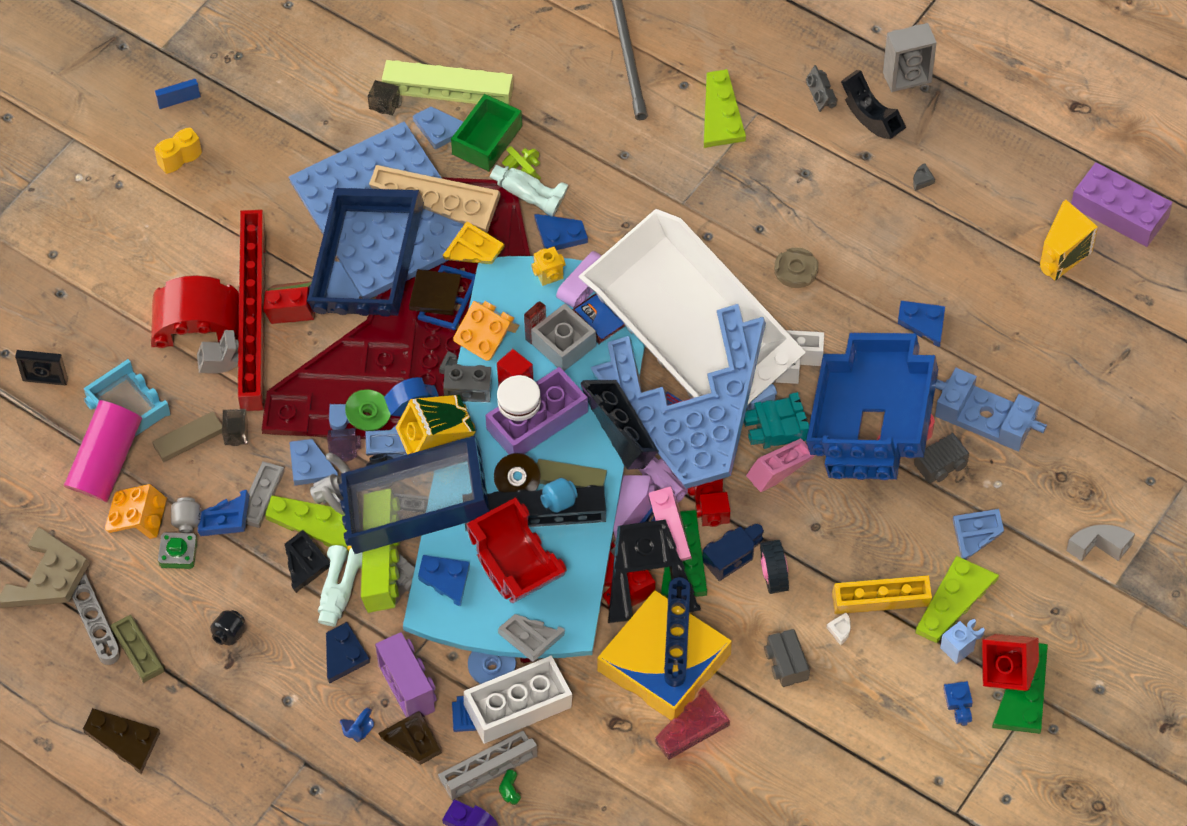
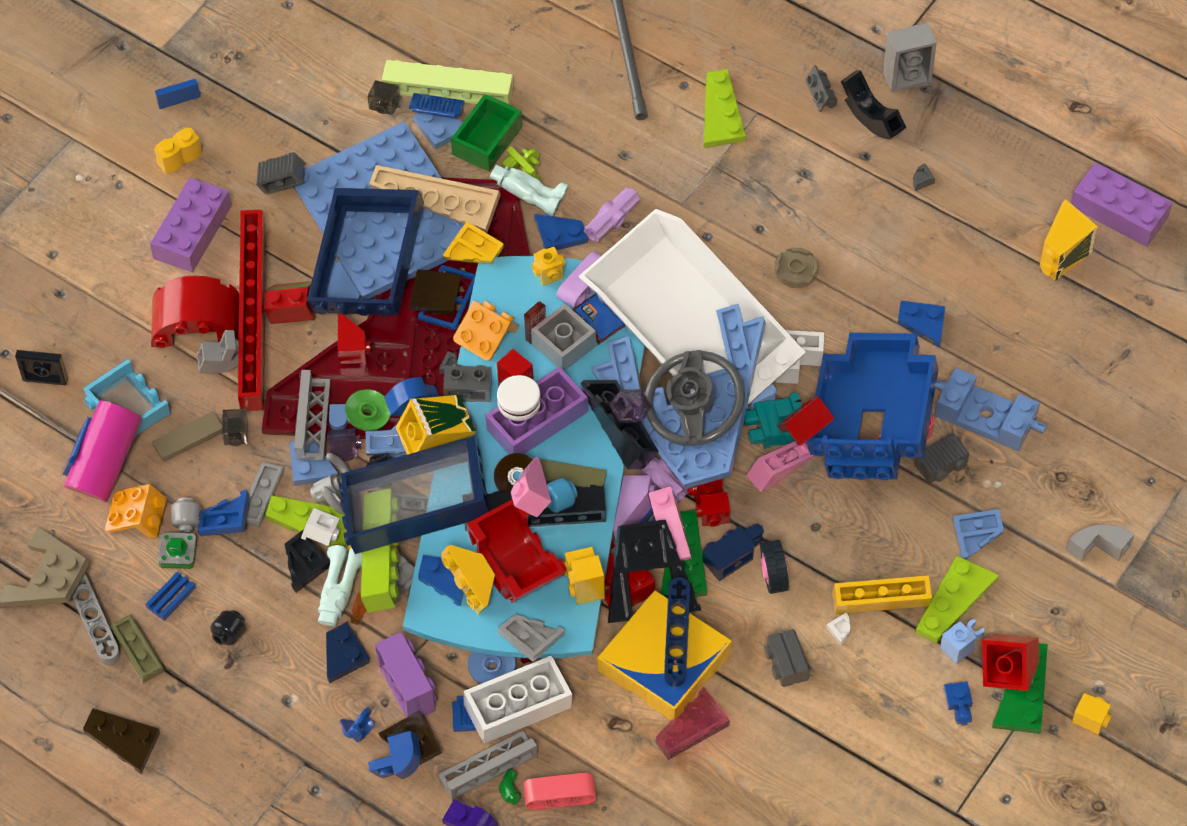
(77, 445): none -> blue window
(174, 584): none -> blue tile
(190, 224): none -> medium lavender brick
(280, 173): none -> dark grey brick
(304, 413): none -> light grey fence
(321, 527): none -> white brick
(351, 342): none -> red slope
(358, 610): none -> clear orange tile
(404, 757): none -> blue brick
(436, 105): none -> blue window
(470, 574): none -> yellow slope
(531, 490): none -> bright pink slope
(559, 791): none -> coral beam
(584, 575): none -> yellow brick
(612, 214): none -> lavender piece
(630, 406): none -> clear purple brick
(693, 406): none -> dark grey piece
(806, 420): none -> red panel
(1092, 713): none -> yellow brick

